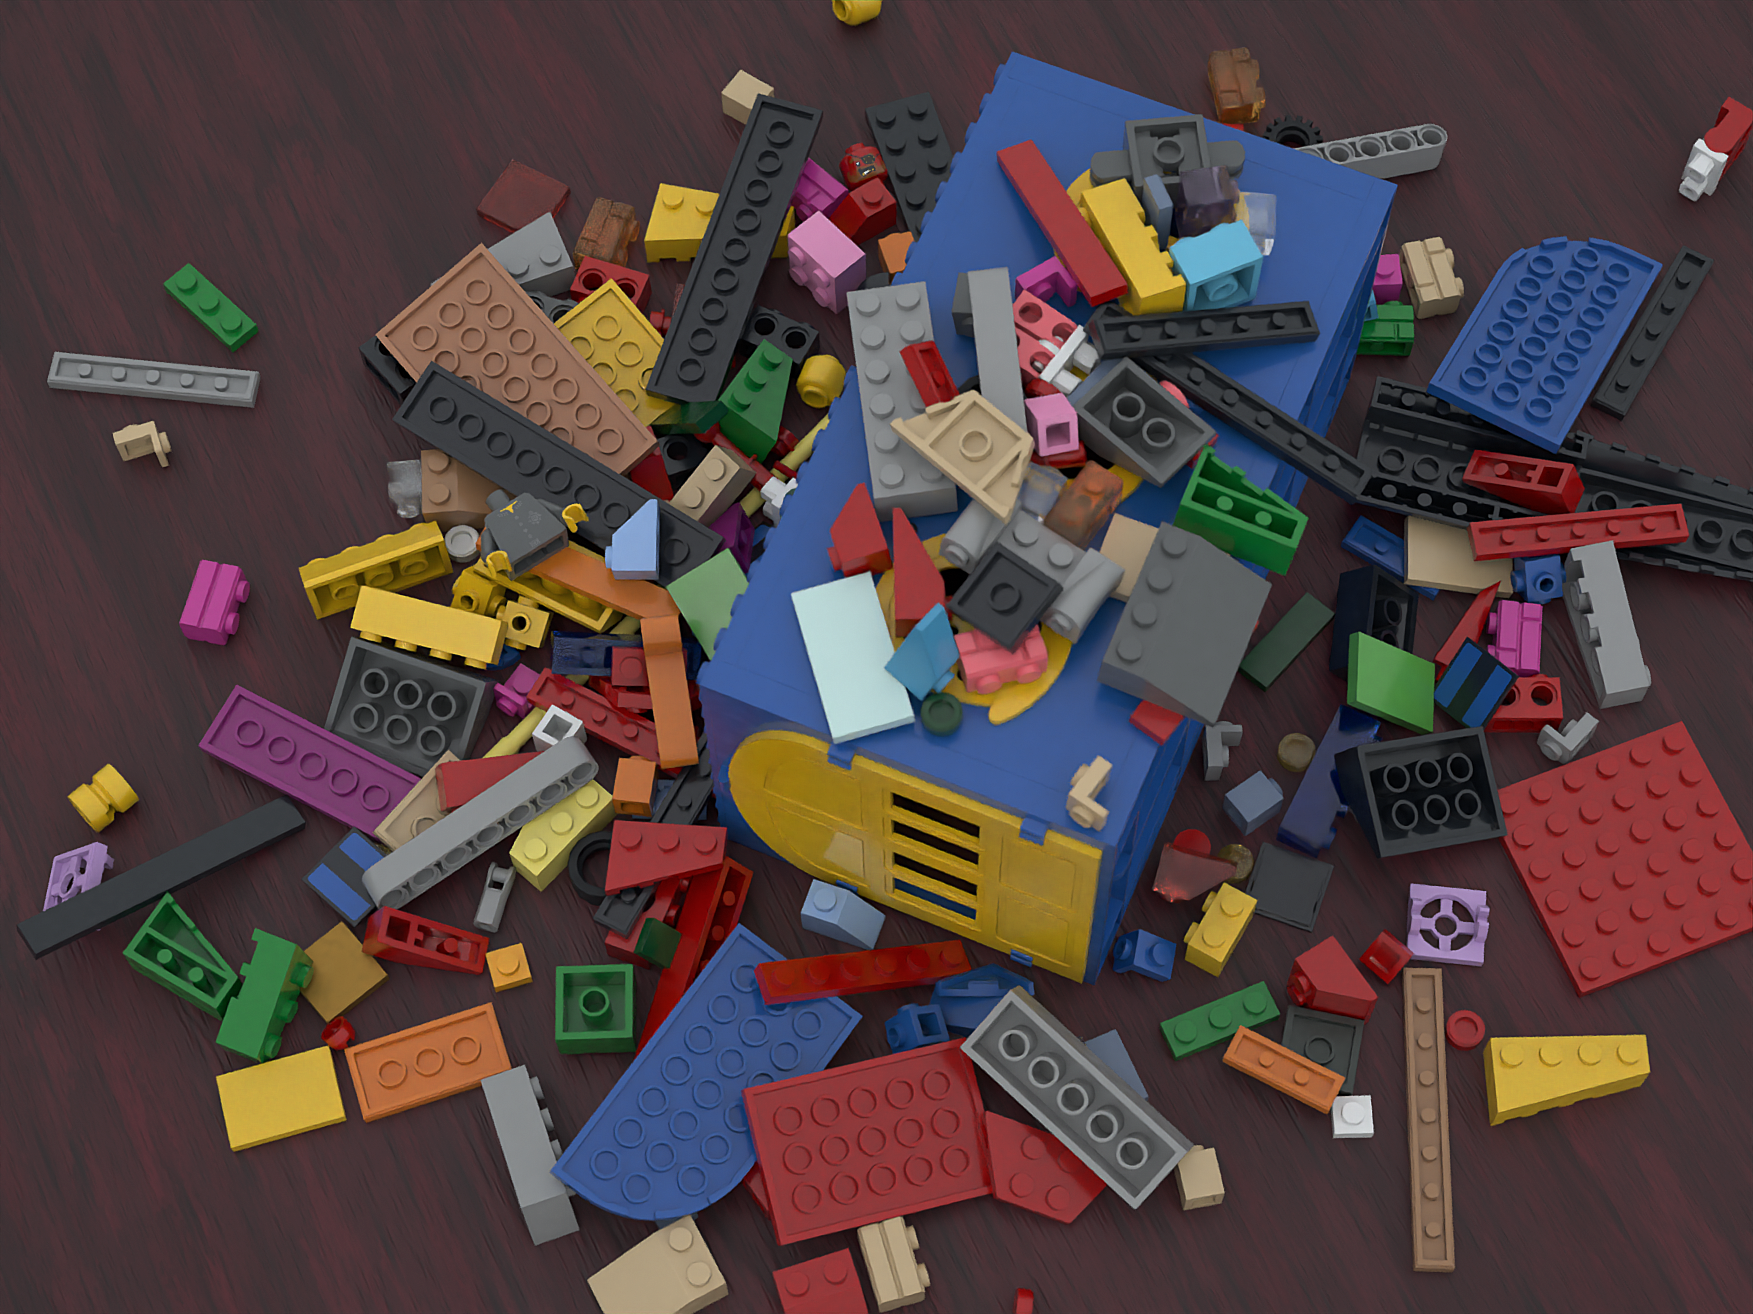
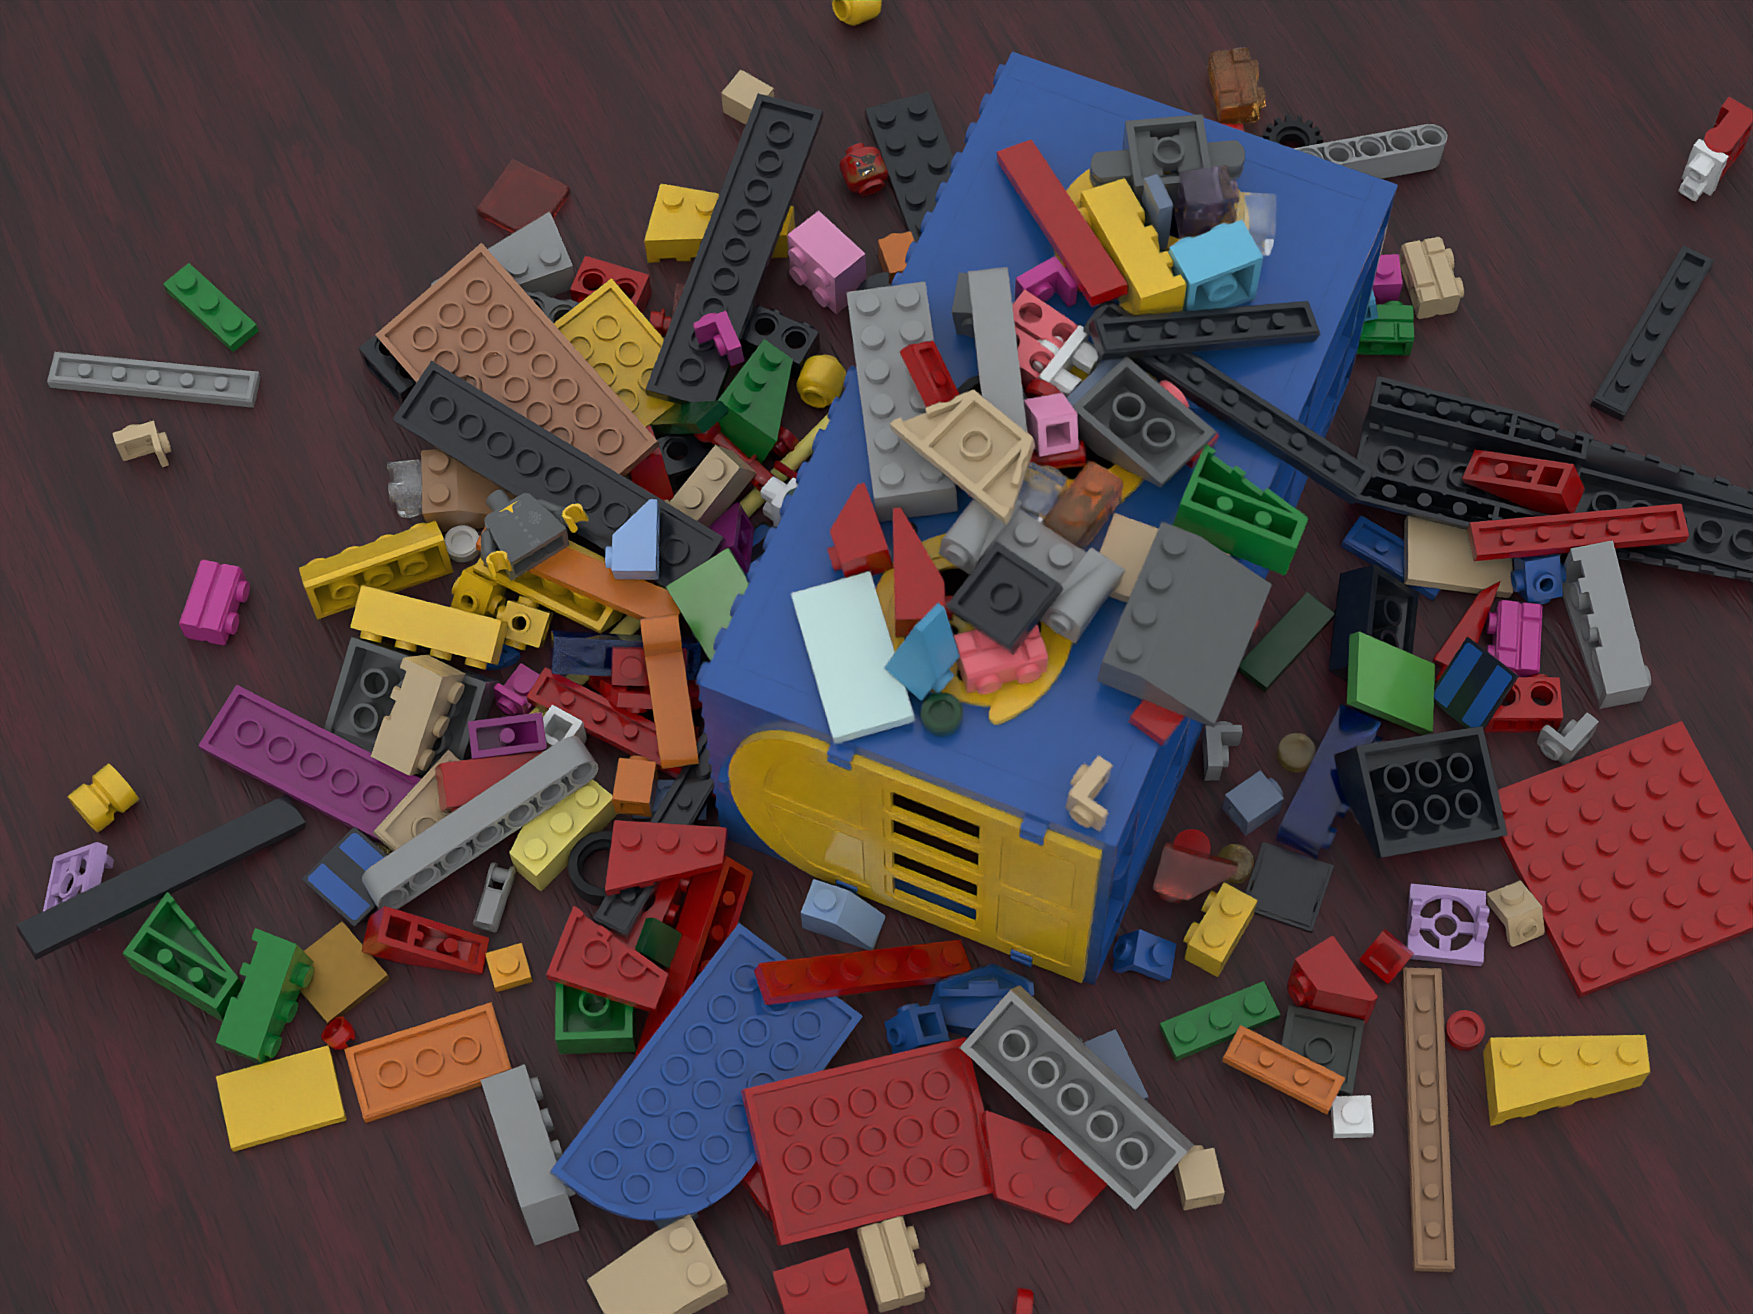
(418, 714): none -> tan wedge
(507, 735): none -> magenta slope
(604, 966): none -> red wing
(607, 233): clear orange brick -> none
(720, 329): none -> dark pink bracket
(817, 192): dark pink brick -> none
(865, 212): red slope -> none
(1518, 912): none -> tan bracket
(1544, 336): blue plate -> none

